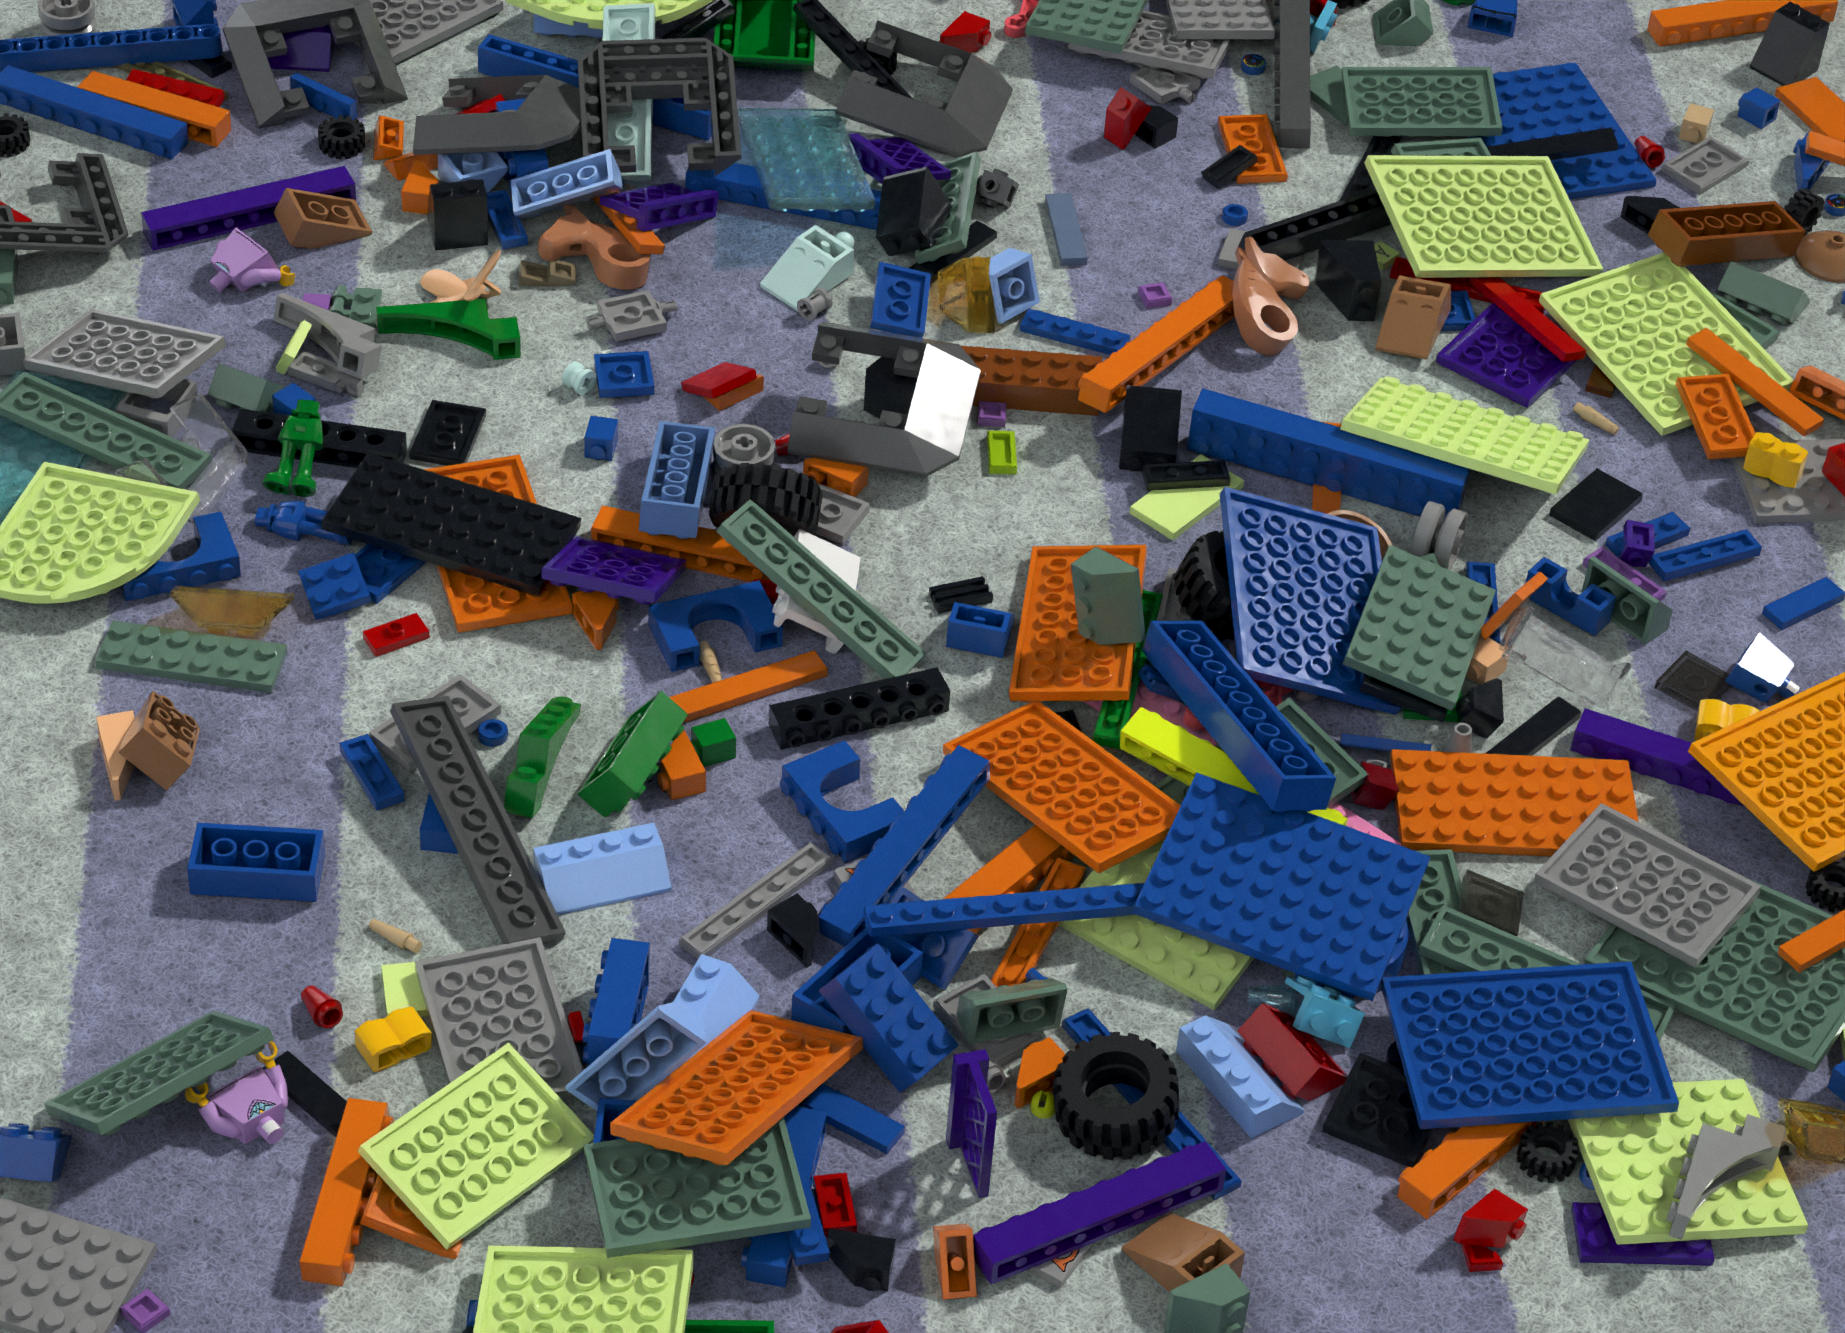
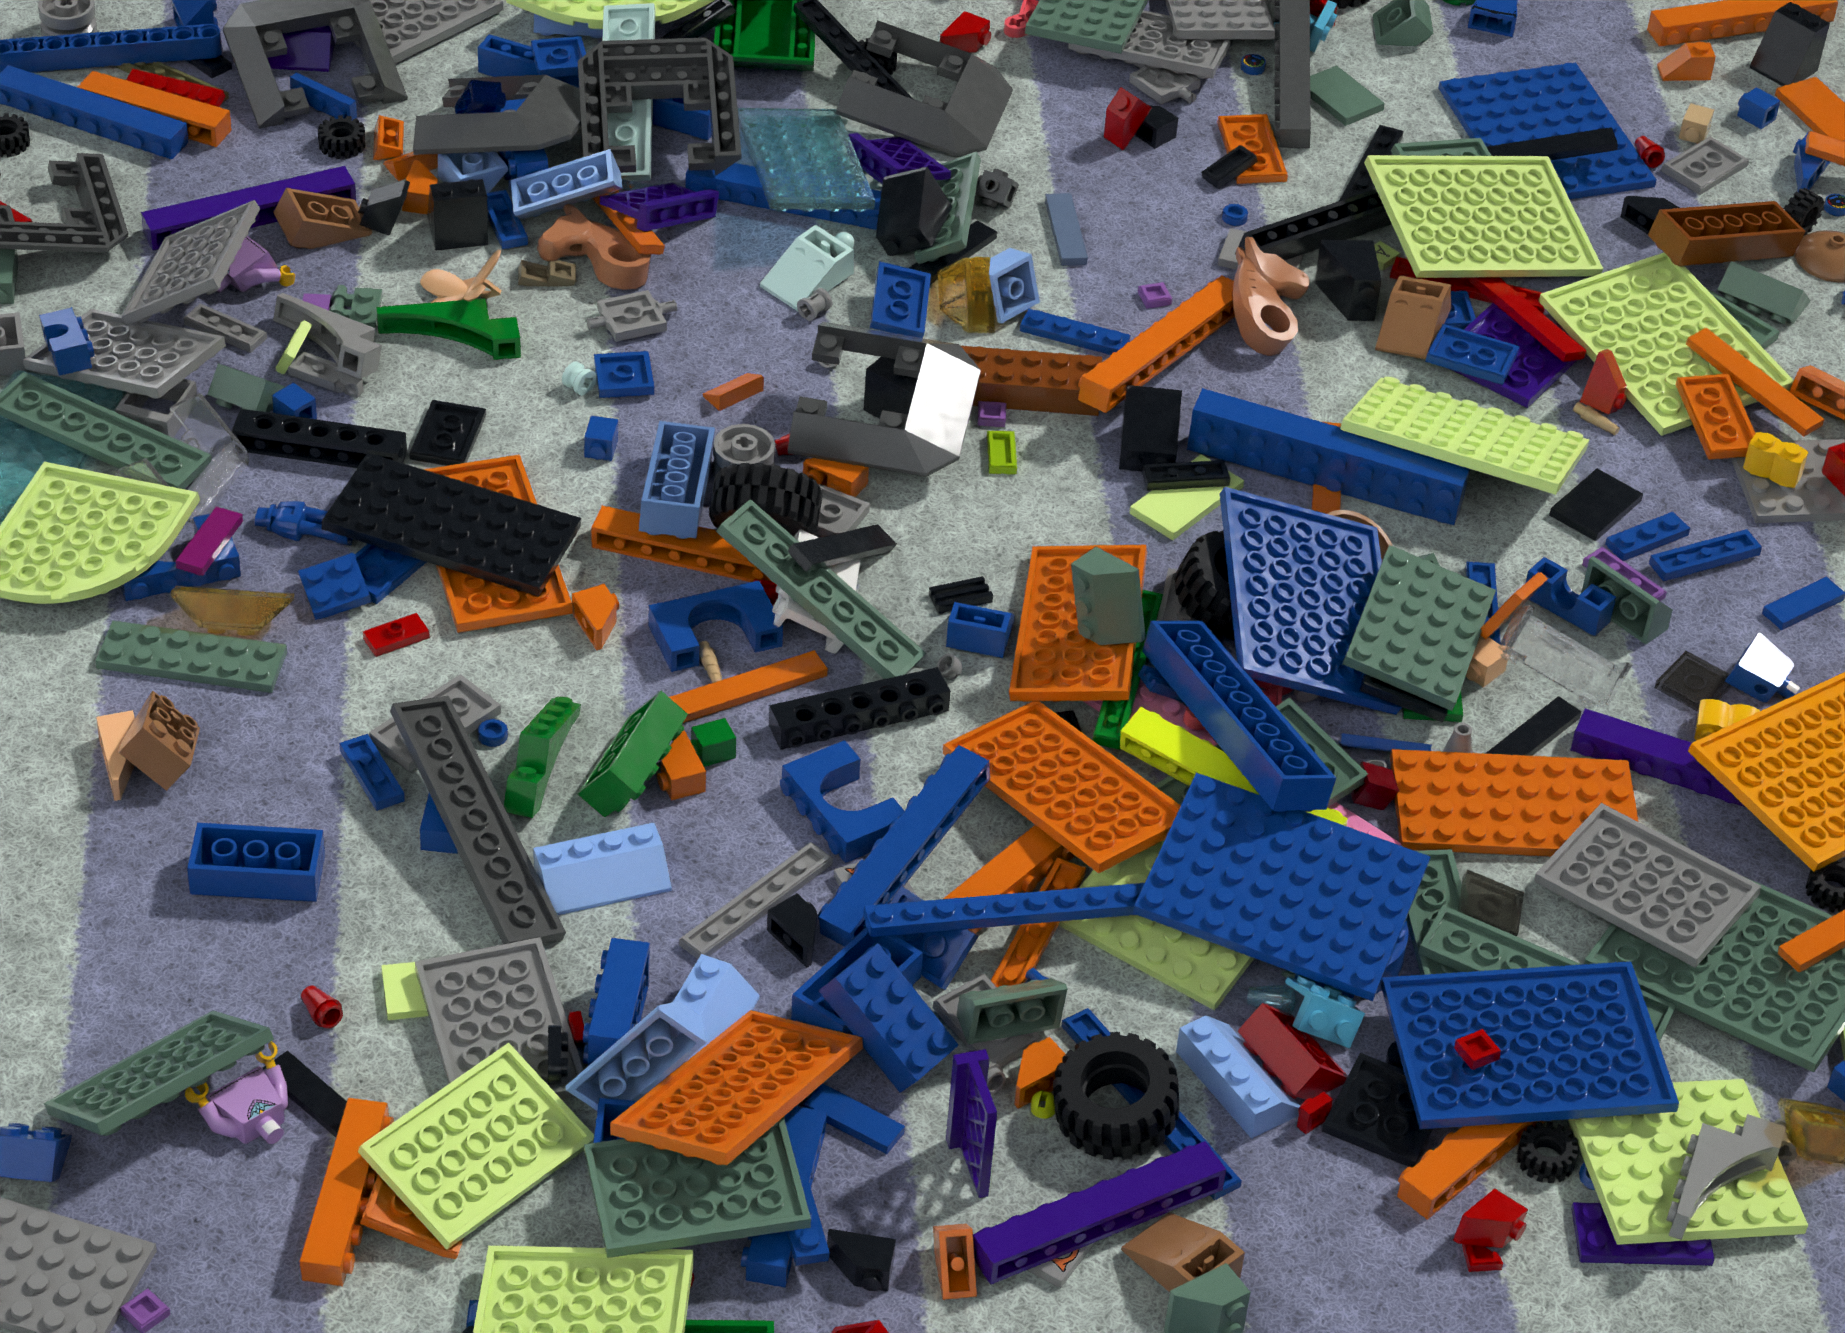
(67, 341): none -> blue arch
(191, 263): none -> light grey plate
(209, 541): none -> magenta tile
(234, 331): none -> light grey tile
(303, 433): green piece -> none
(383, 207): none -> black slope
(393, 1038): yellow brick -> none
(396, 936): tan animal -> none
(481, 98): none -> clear blue brick
(556, 1044): none -> black plate
(558, 56): none -> blue plate
(613, 570): dark purple plate -> none
(719, 380): red tile -> none
(834, 1202): red plate -> none
(841, 547): none -> black tile
(947, 670): none -> light grey hinge
(1314, 1112): none -> red plate
(1421, 101): sand green plate -> none
(1440, 535): light grey wheel -> none
(1472, 354): none -> blue tile
(1477, 1049): none -> red plate
(1482, 708): black slope -> none
(1605, 384): none -> red slope
(1638, 543): dark purple bracket -> none
(1688, 63): none -> orange slope

